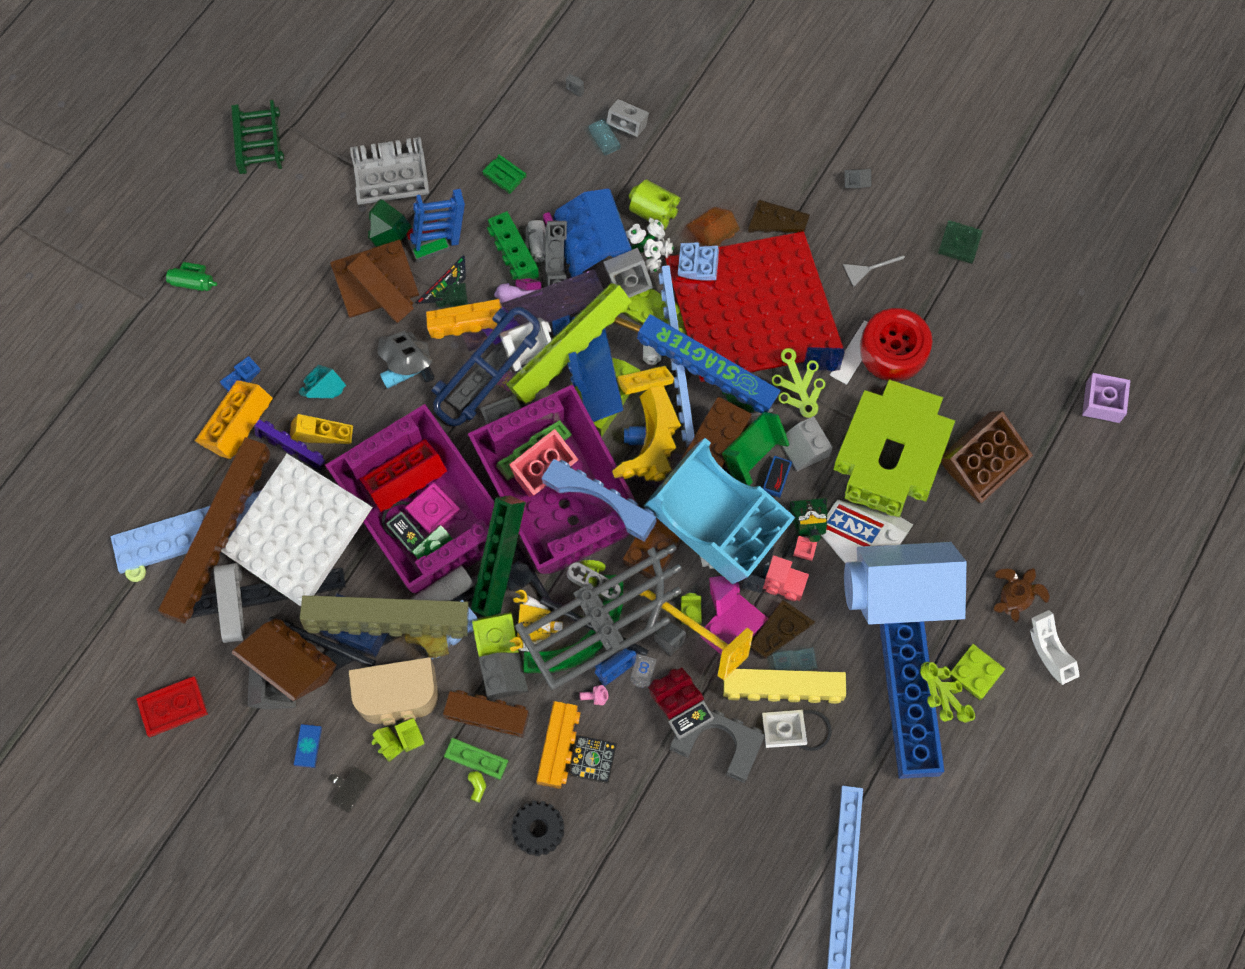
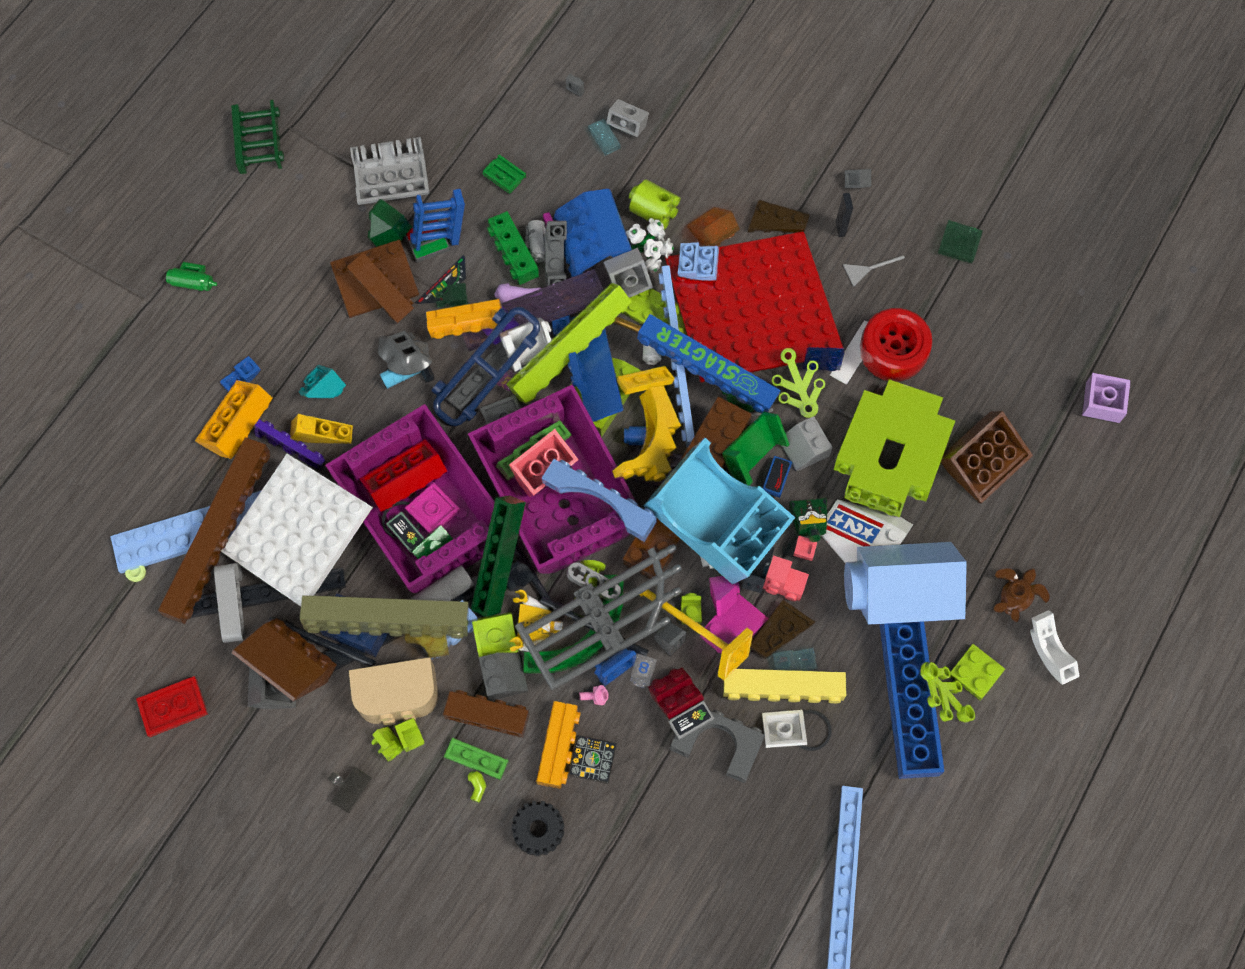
(308, 746): blue tile -> none
(528, 284): magenta tile -> none
(844, 214): none -> black tile

